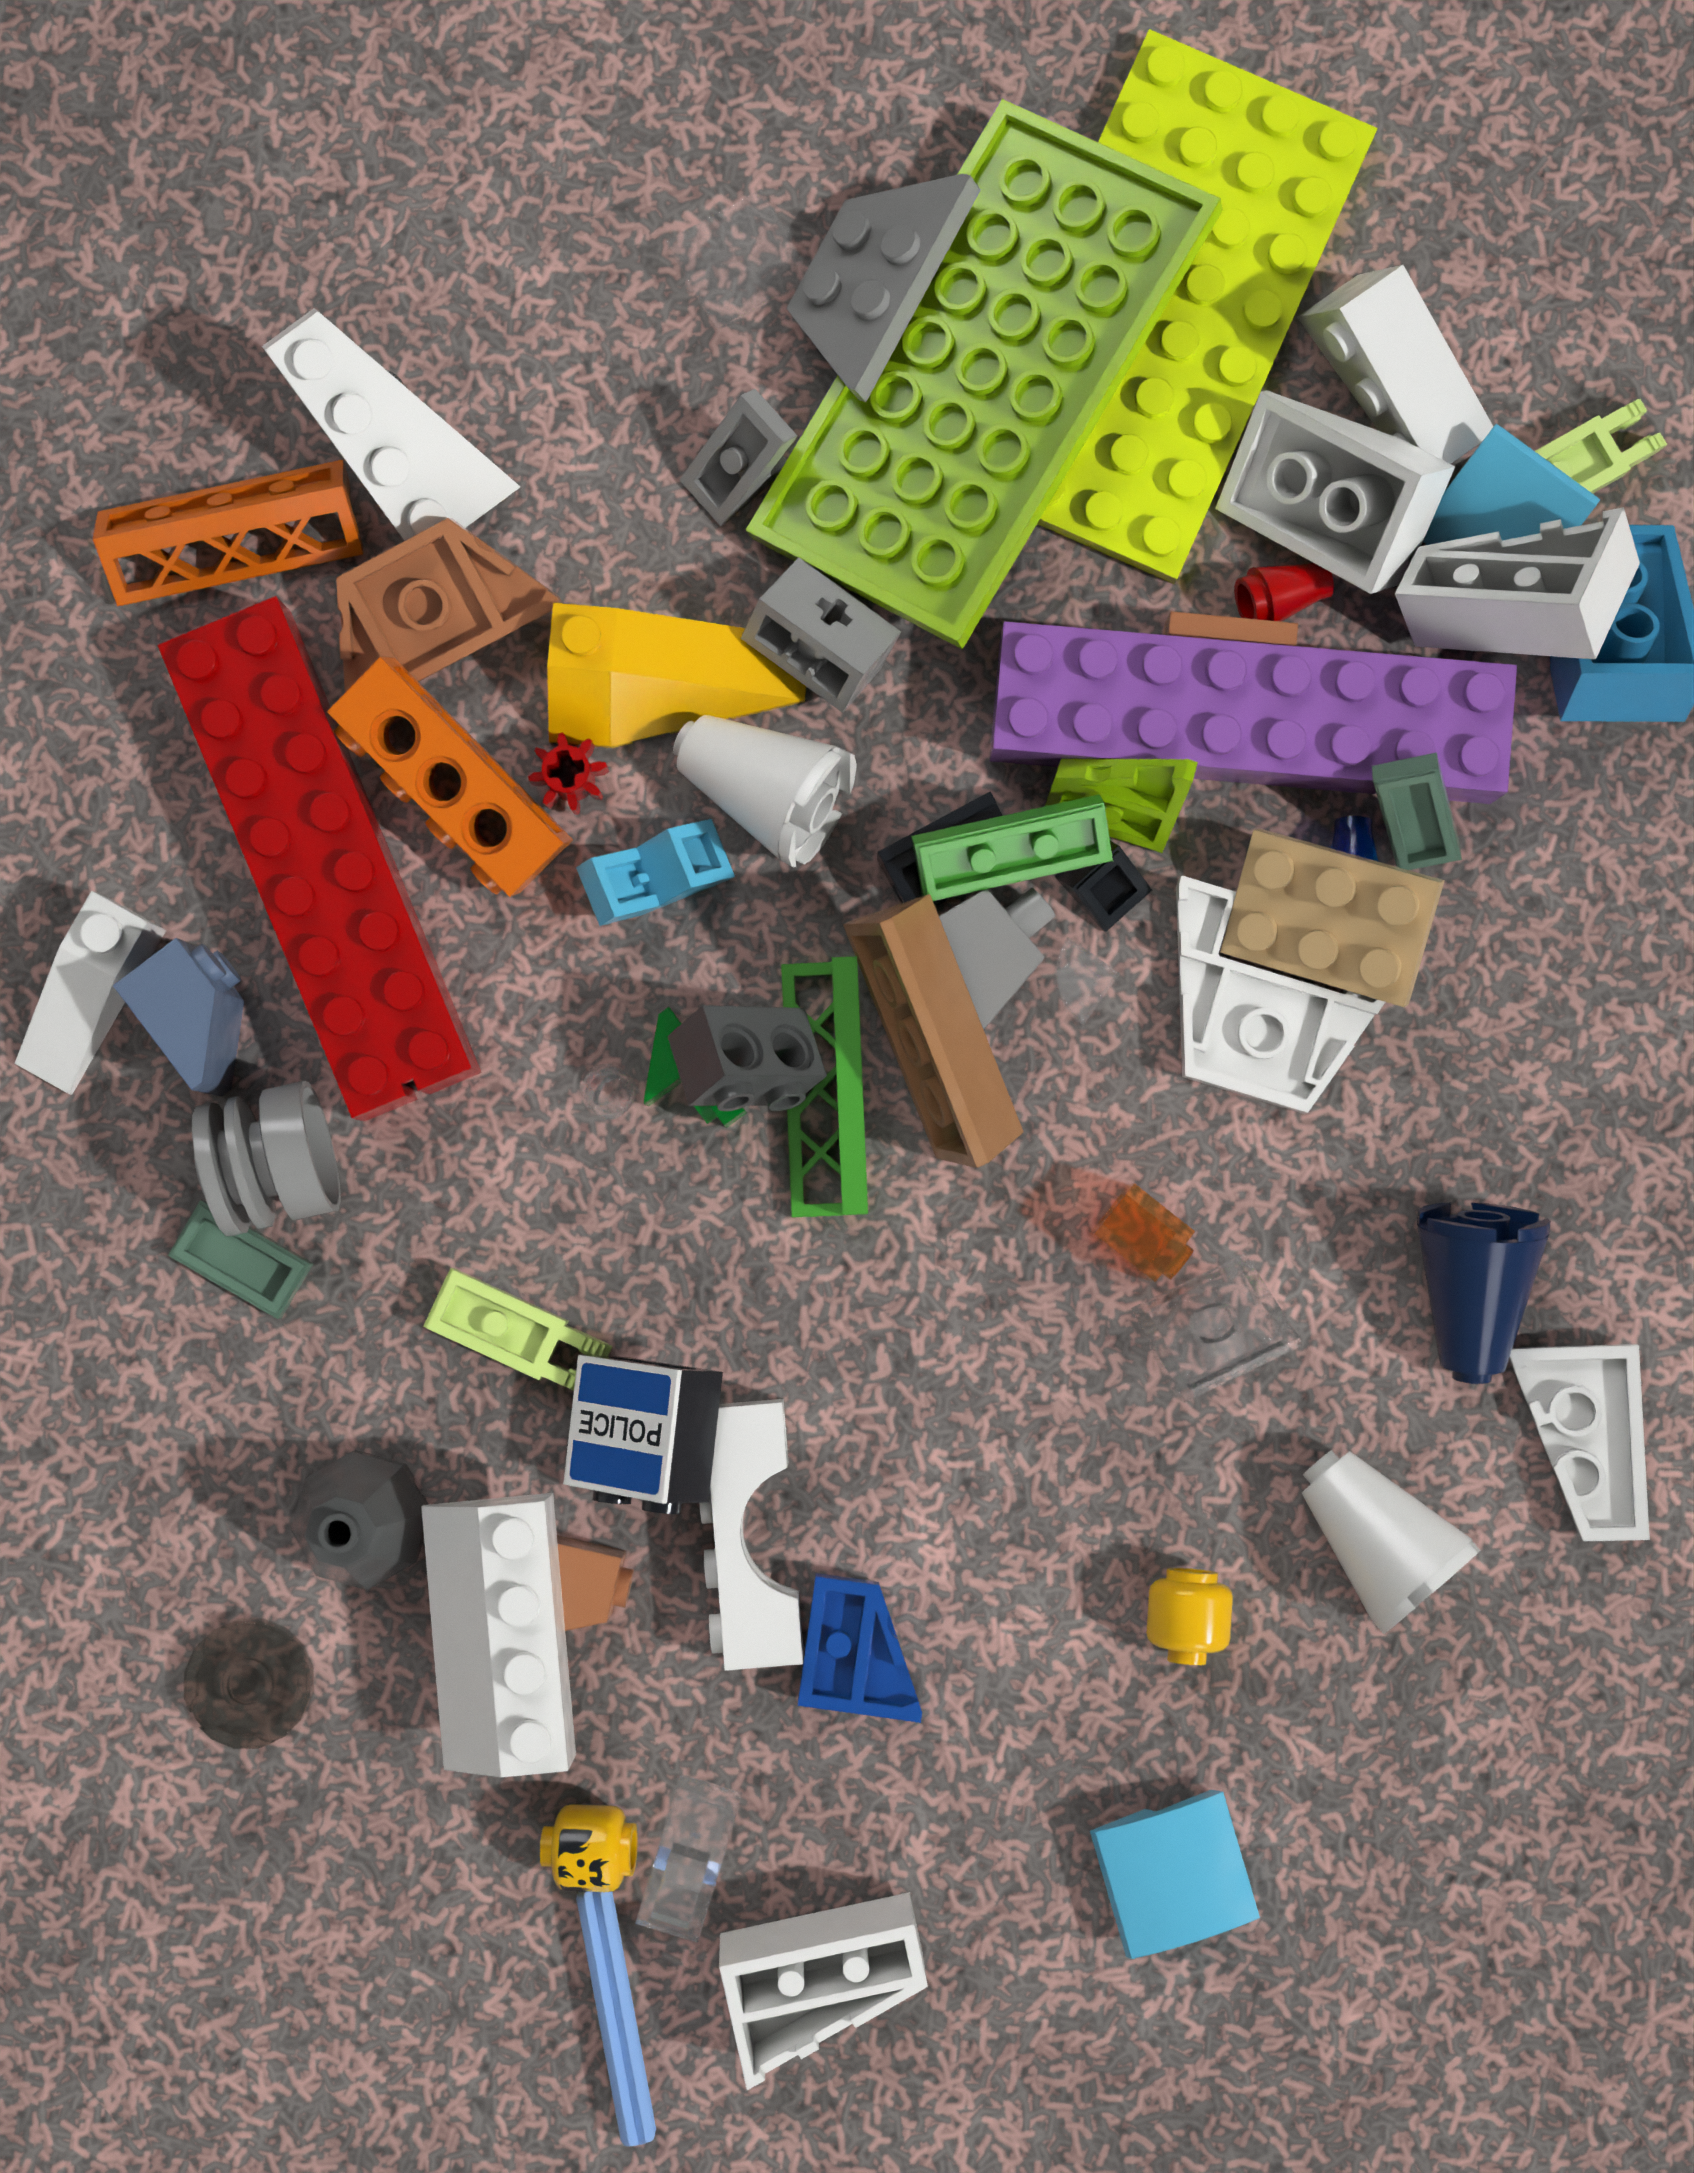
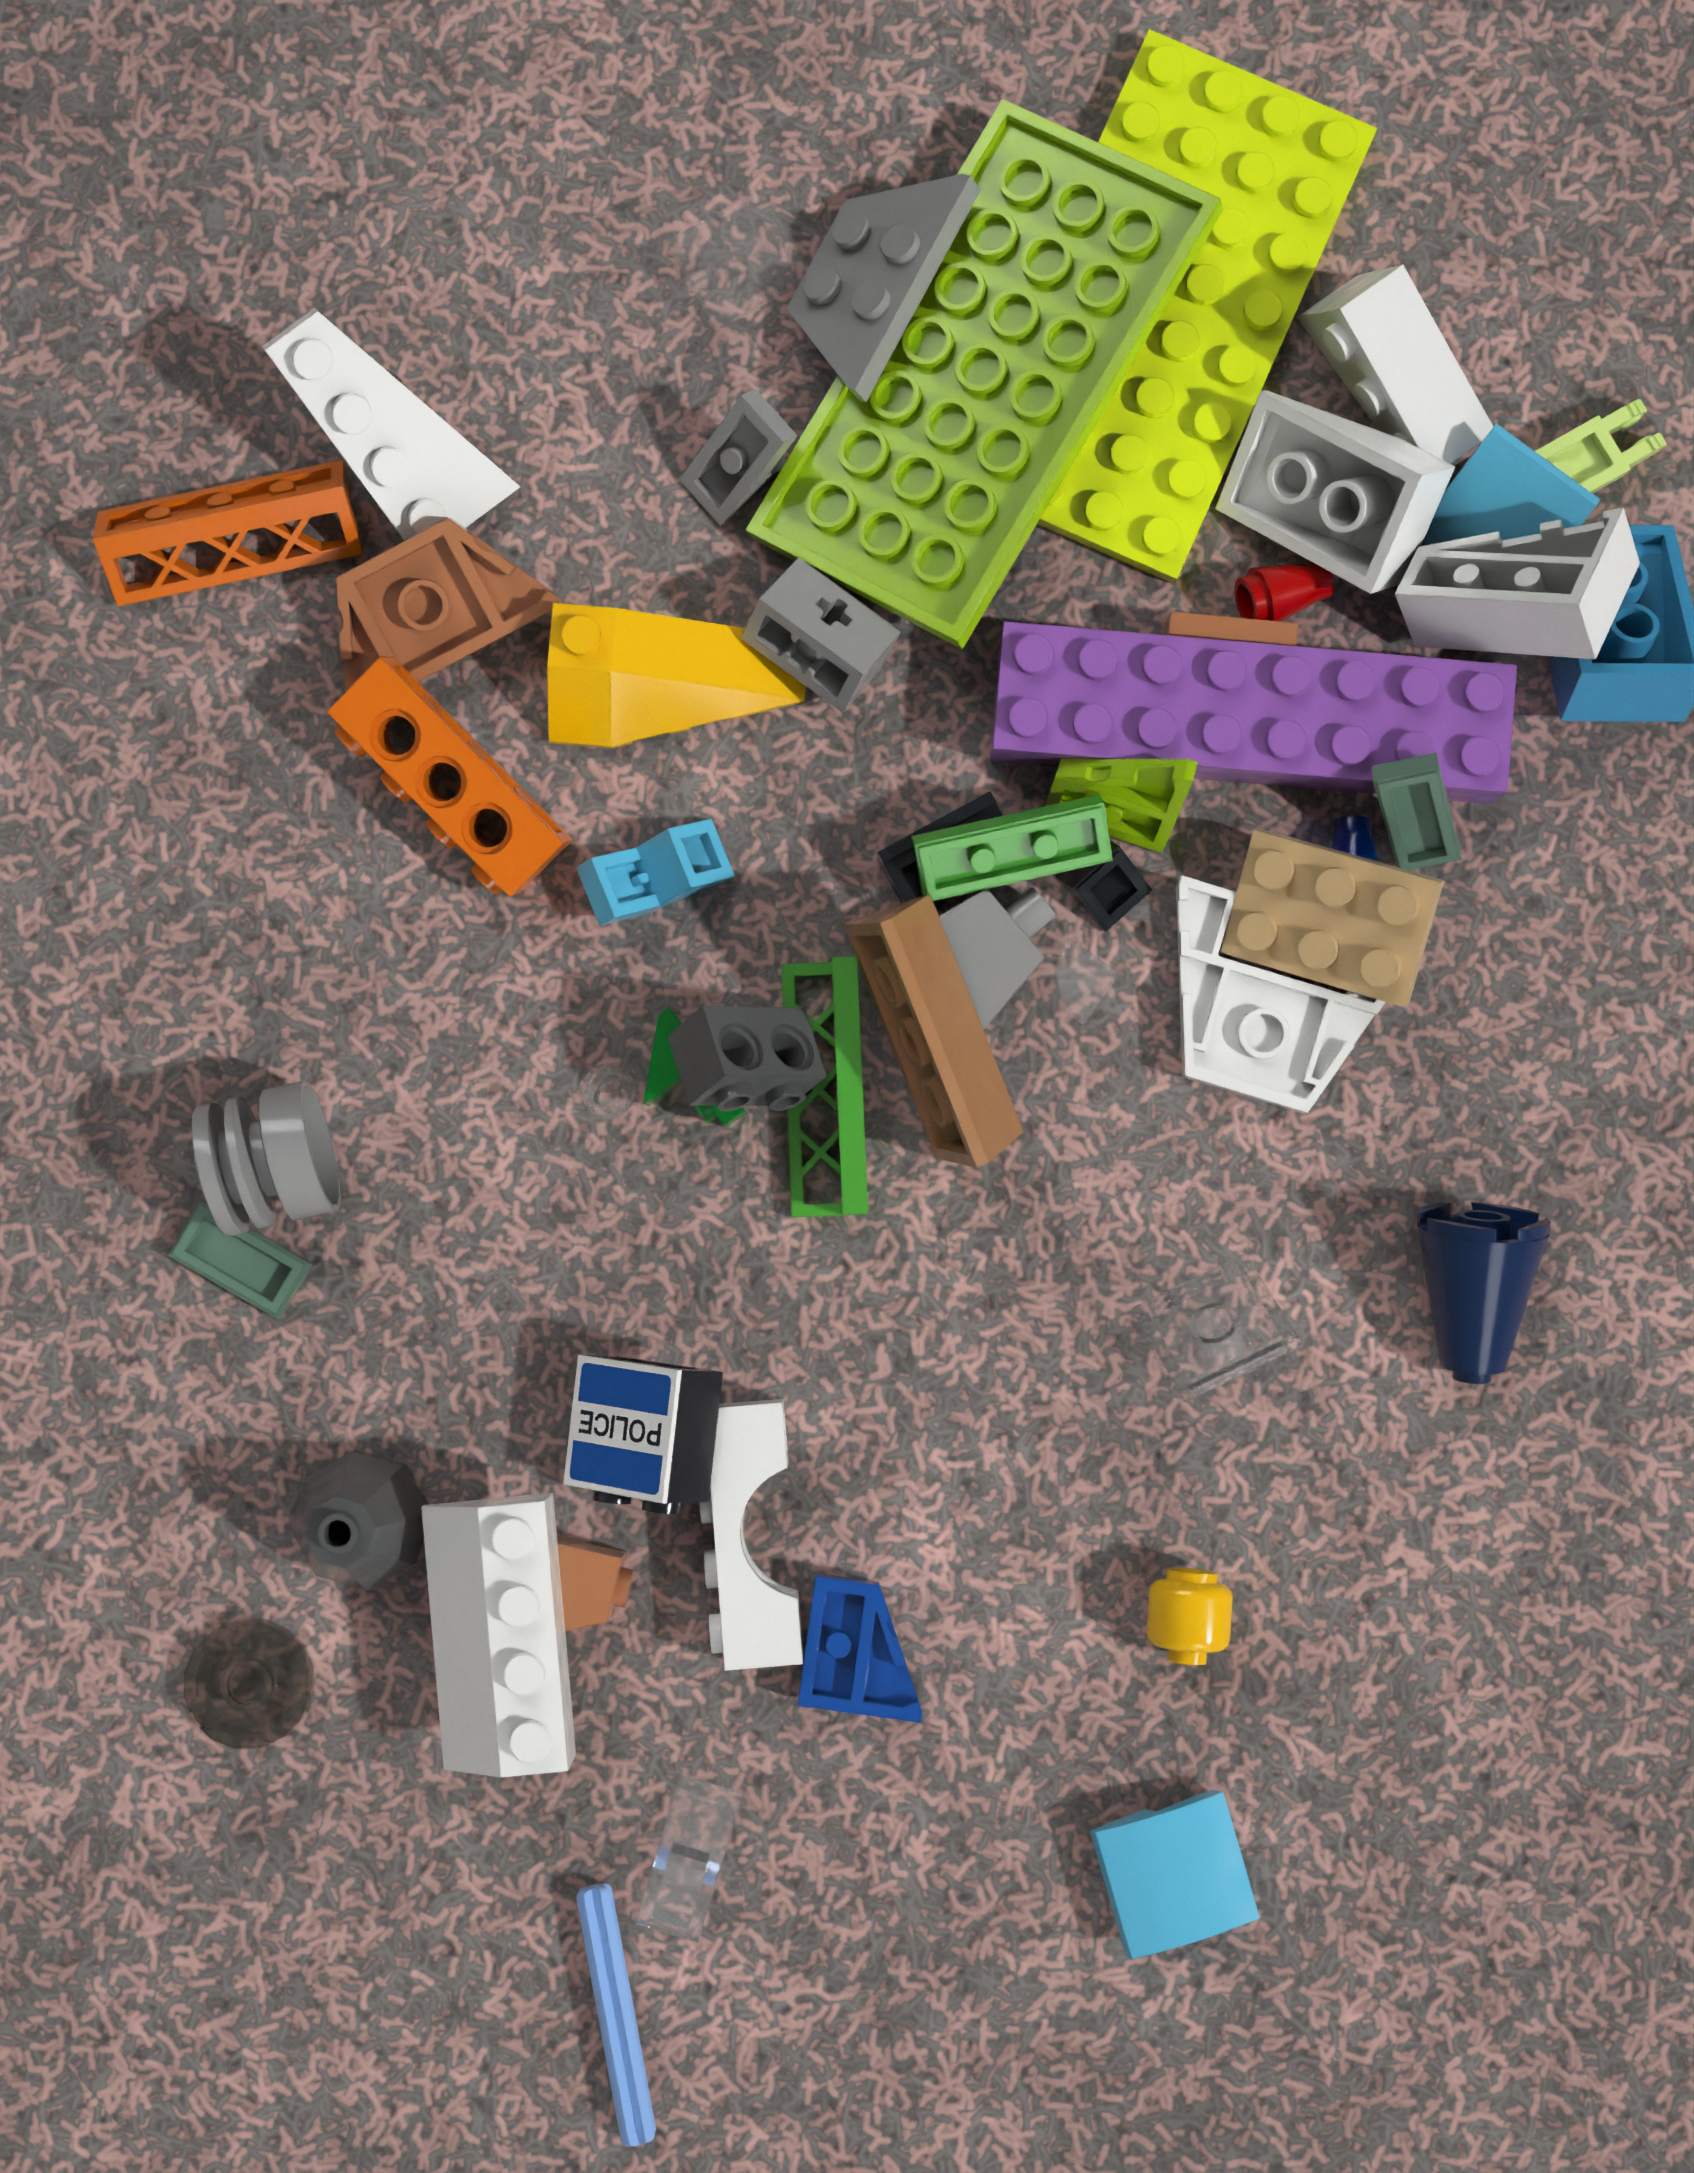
(79, 991): white slope -> none
(190, 1011): sand blue slope -> none
(319, 859): red piece -> none
(507, 1328): yellowish green hinge -> none
(553, 765): red gear -> none
(589, 1848): yellow head -> none
(768, 782): white cone -> none
(815, 1976): white wedge -> none
(1144, 1234): clear orange brick -> none
(1383, 1537): white cone -> none
(1592, 1431): white wing -> none

